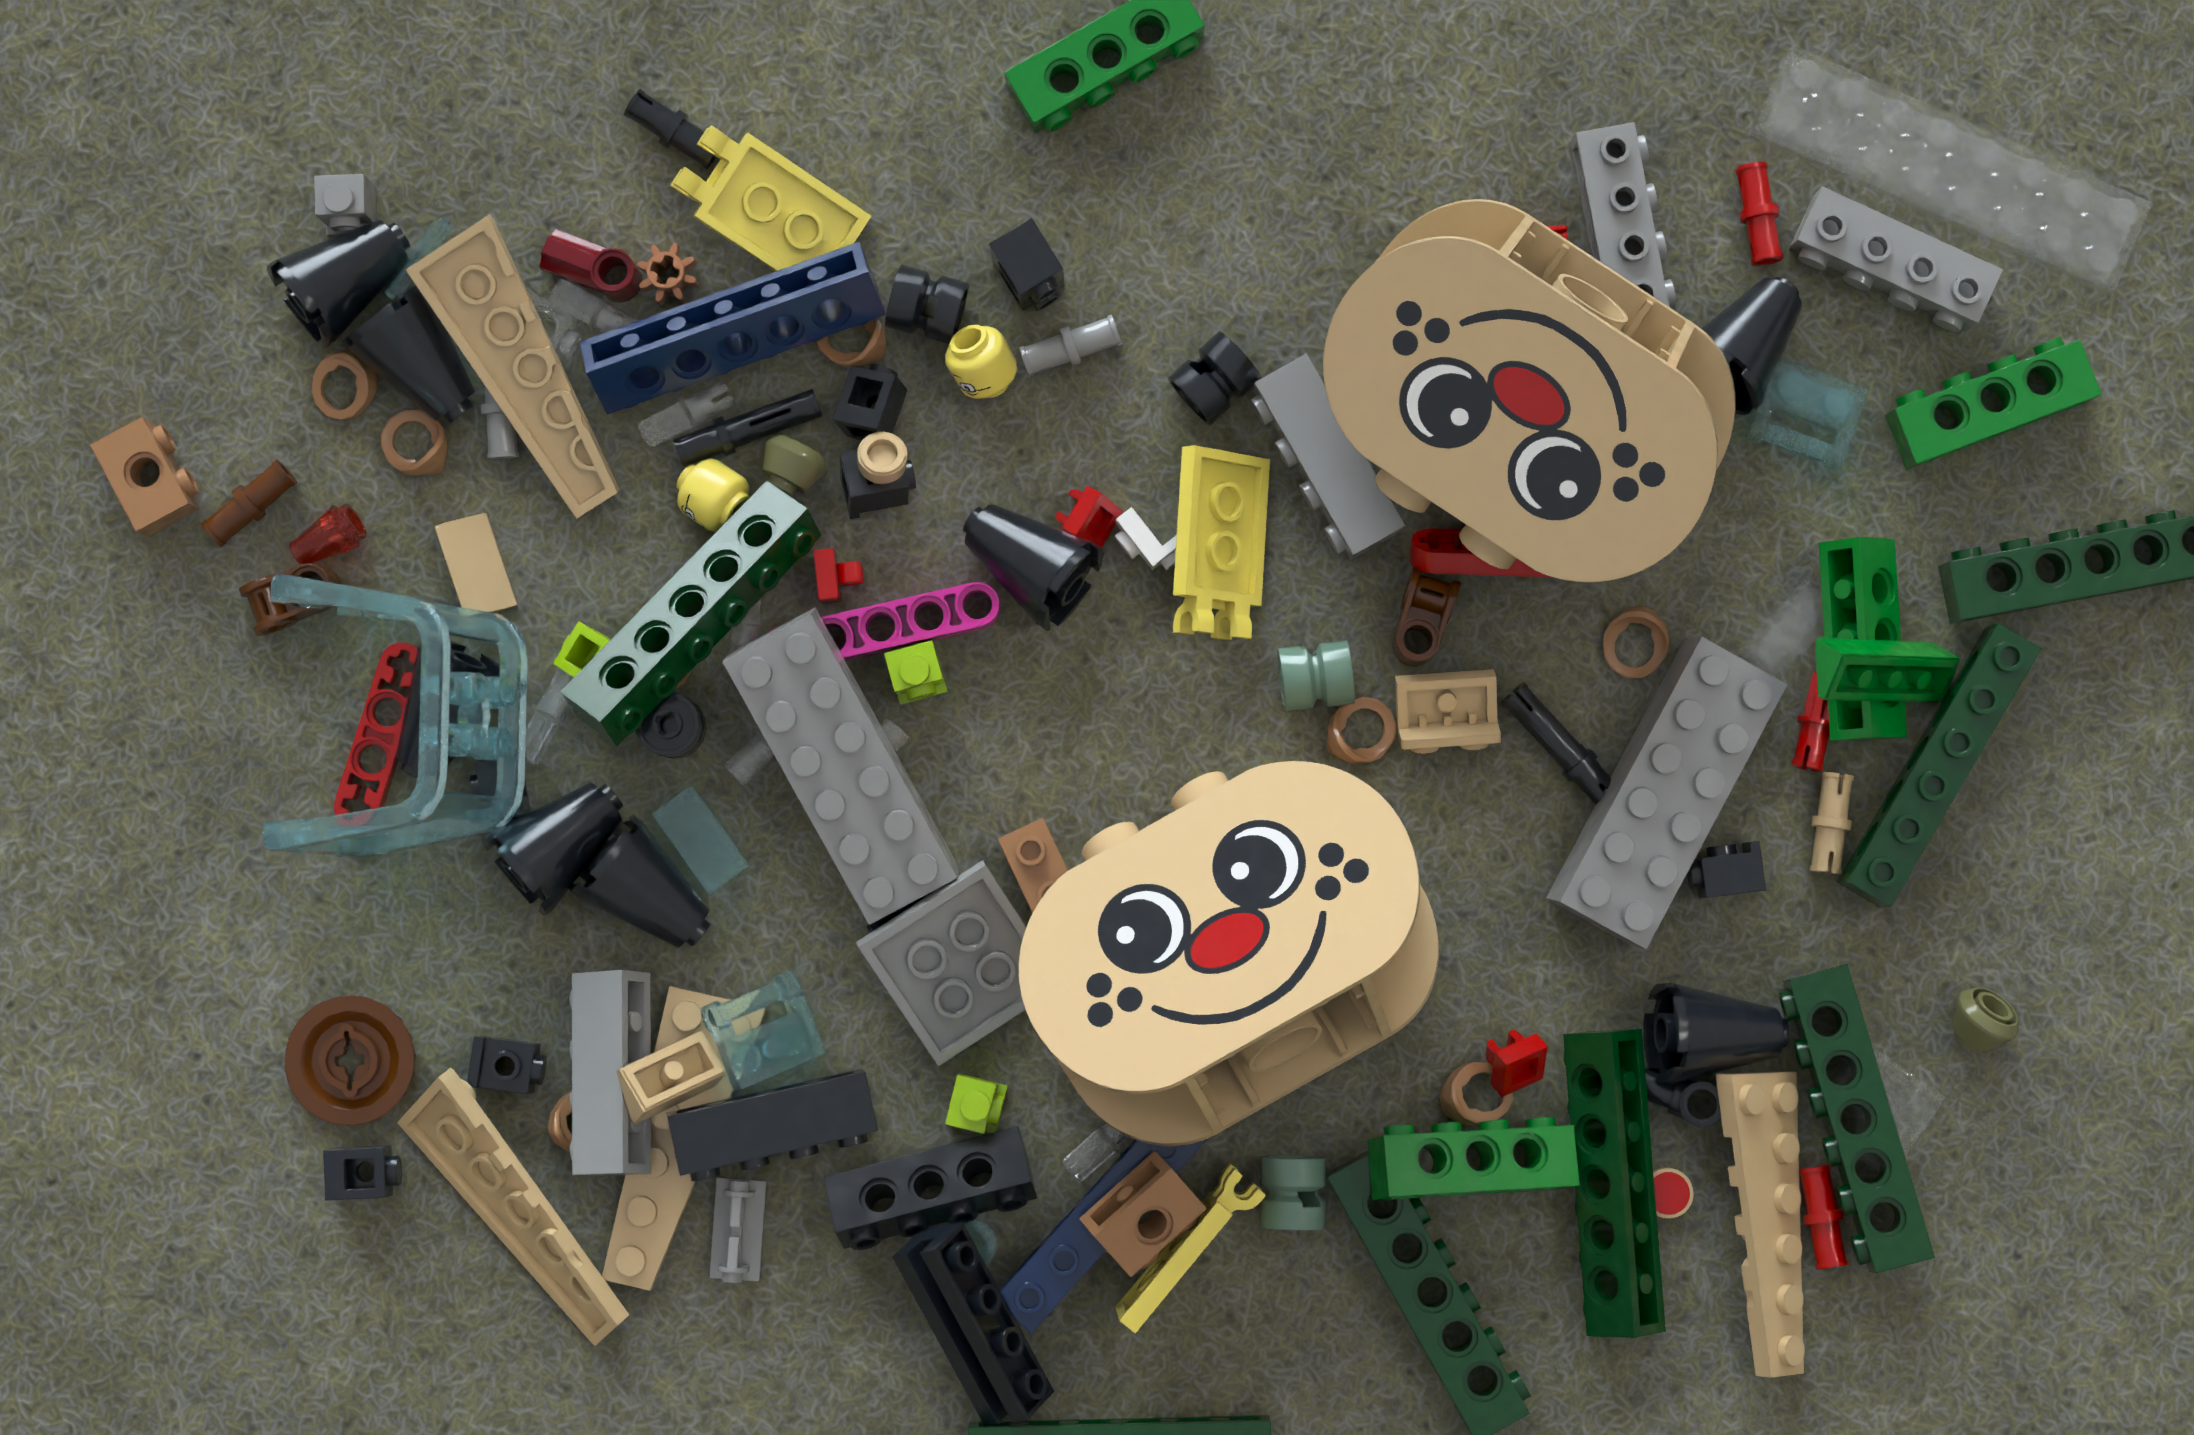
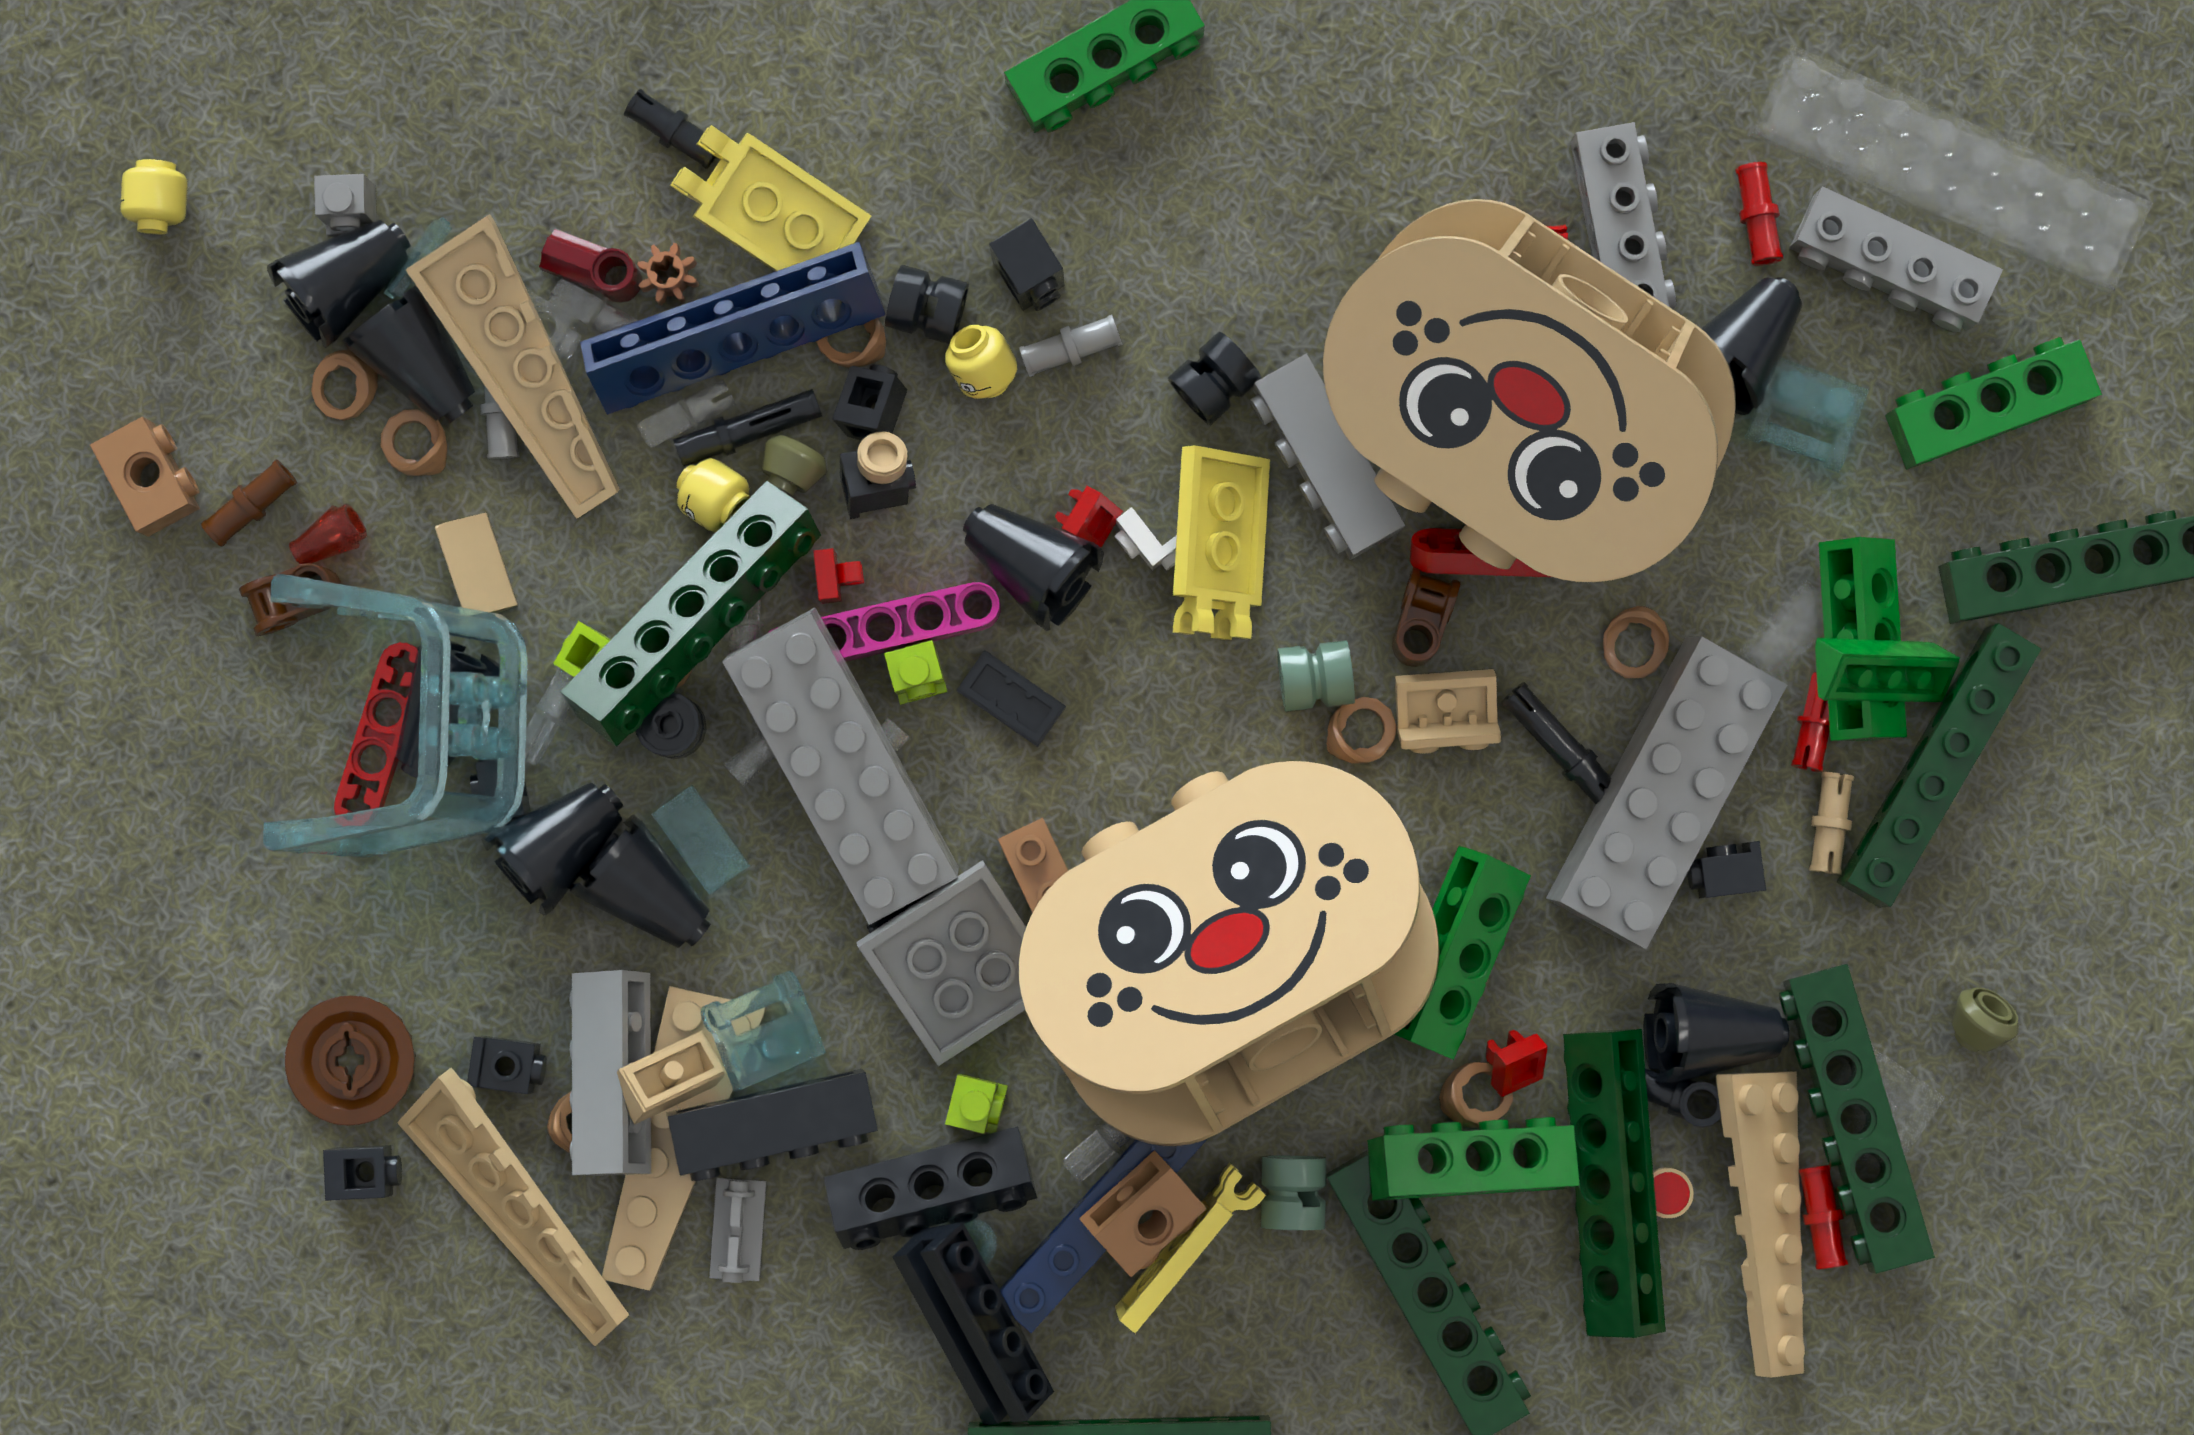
(154, 196): none -> light yellow head
(1011, 698): none -> black plate
(1472, 925): none -> green brick

